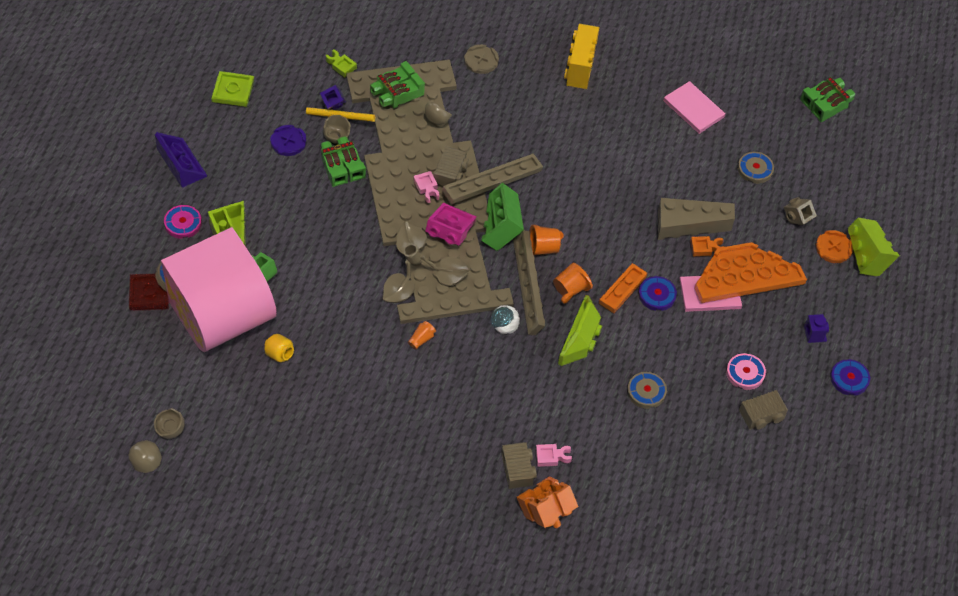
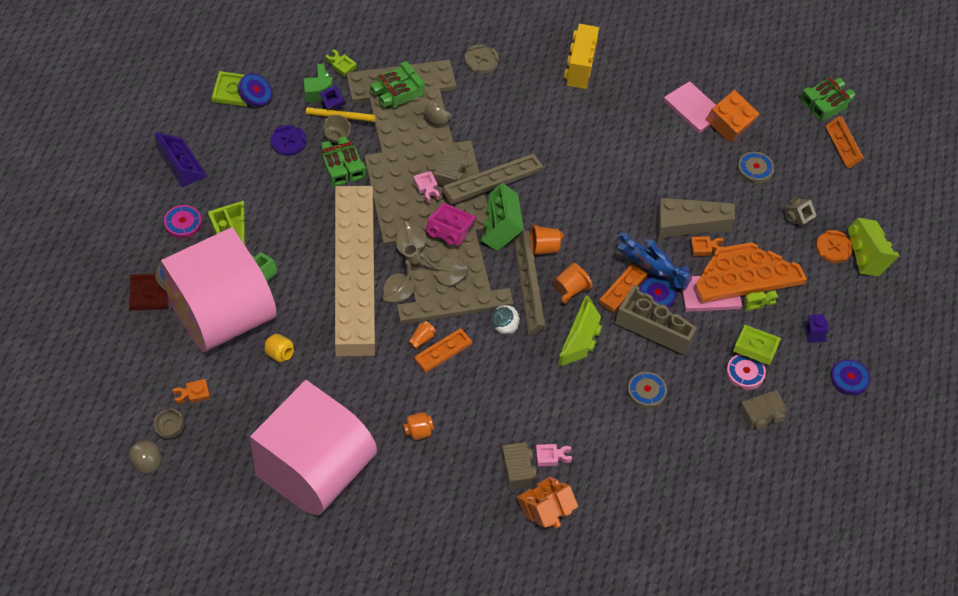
(194, 391): none -> orange plate
(254, 90): none -> dark purple tile
(311, 449): none -> bright pink brick
(315, 86): none -> bright green brick
(354, 271): none -> tan brick
(419, 426): none -> orange head
(442, 350): none -> orange tile
(653, 261): none -> blue animal
(654, 321): none -> dark tan wedge
(732, 116): none -> orange brick
(757, 344): none -> lime plate
(758, 300): none -> lime plate
(844, 142): none -> orange plate

